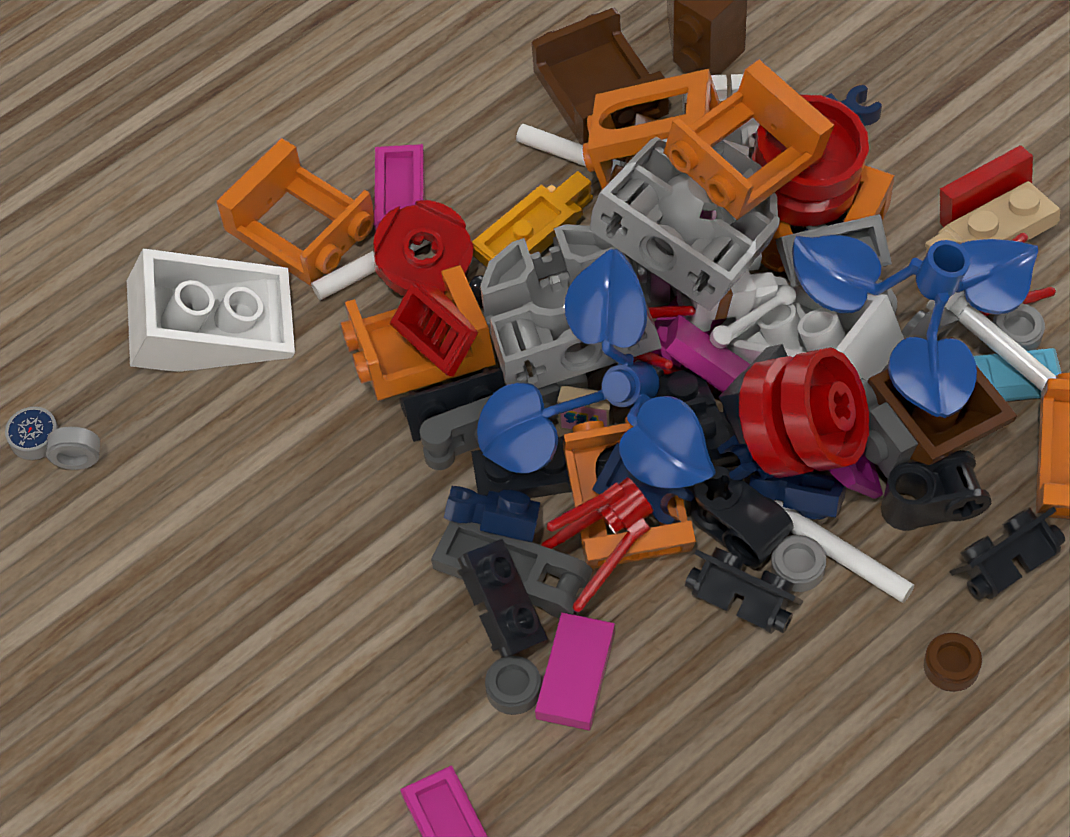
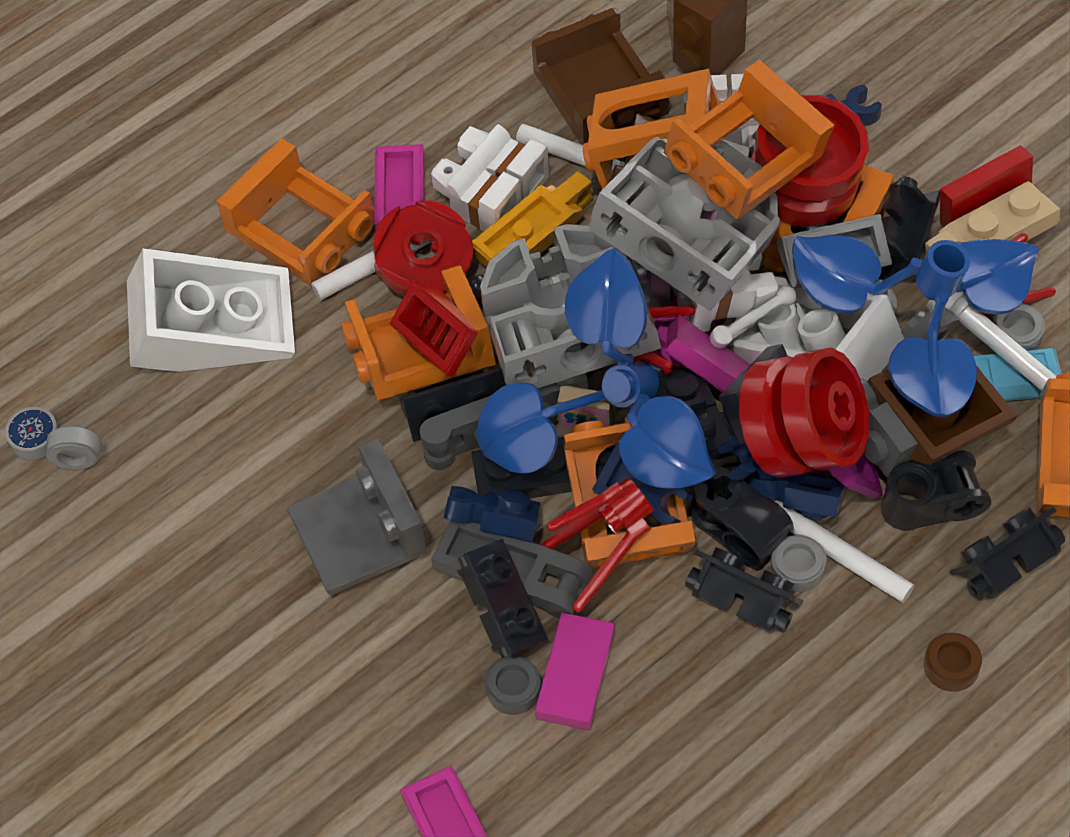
(360, 524): none -> flat silver bracket
(493, 177): none -> white hips
(908, 223): none -> black hinge

